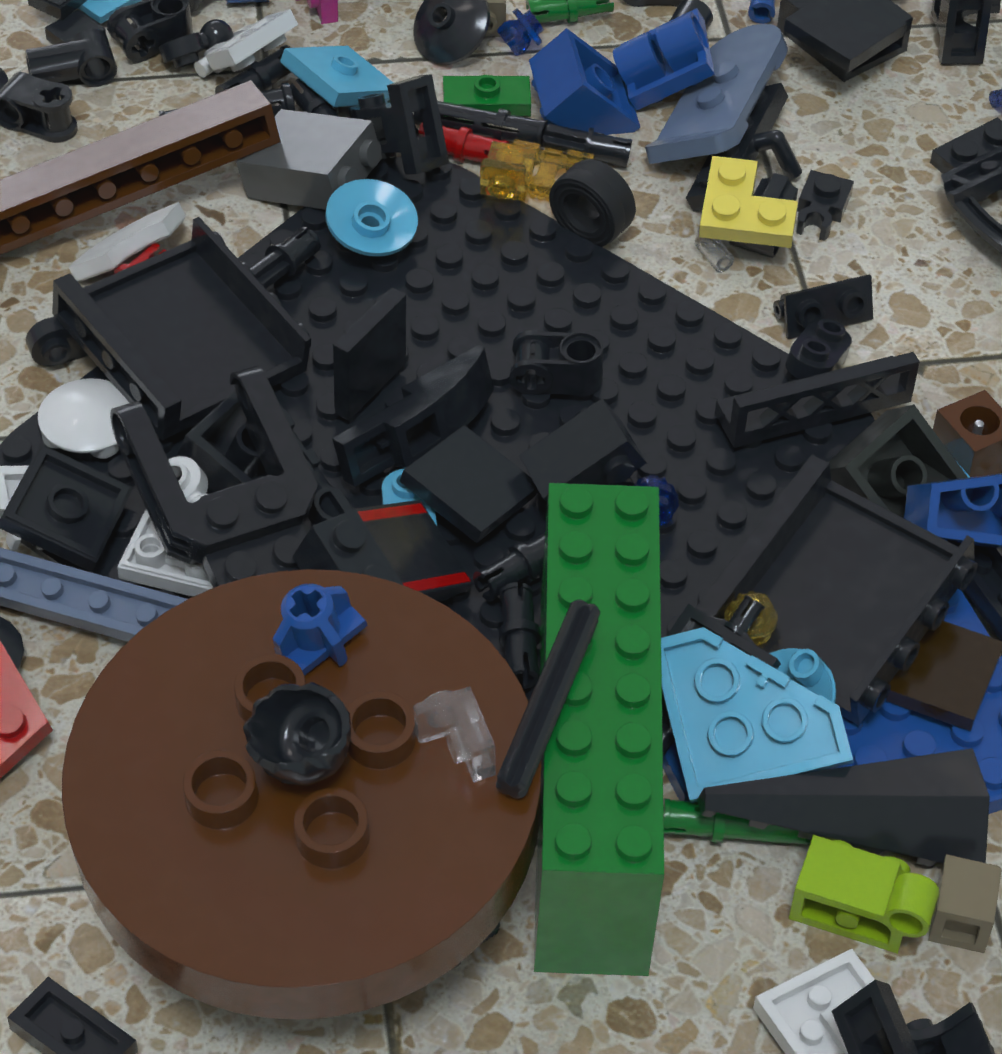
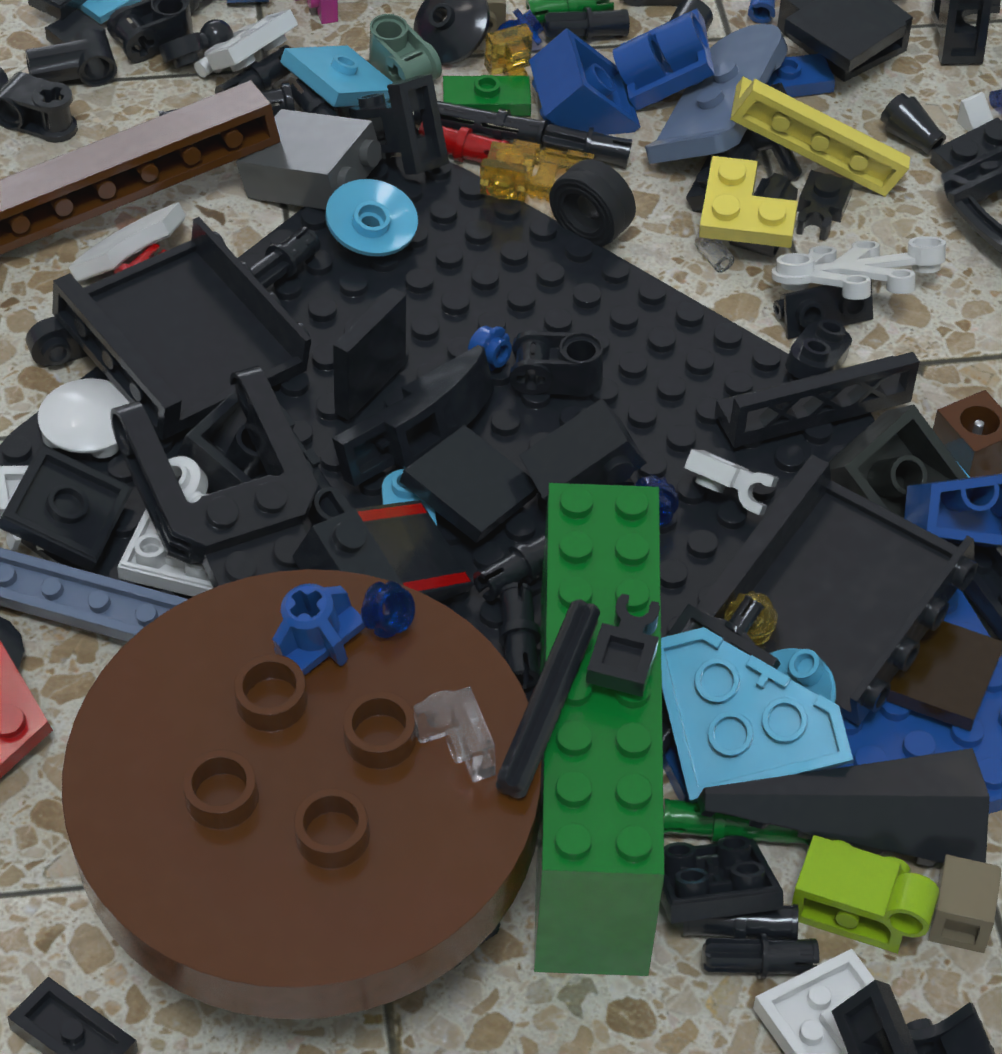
(299, 733): black hair -> none
(398, 609): none -> clear blue plate
(400, 51): none -> sand green piece
(496, 345): none -> blue plate
(508, 51): none -> clear yellow tile
(587, 23): none -> black axle
(625, 651): none -> black plate
(718, 473): none -> white plate
(718, 880): none -> black tile
(760, 955): none -> black axle
(775, 924): none -> black pin
(804, 75): none -> blue plate
(818, 136): none -> light yellow fence
(860, 265): none -> white plant
(911, 123): none -> black cone
(974, 112): none -> white piece

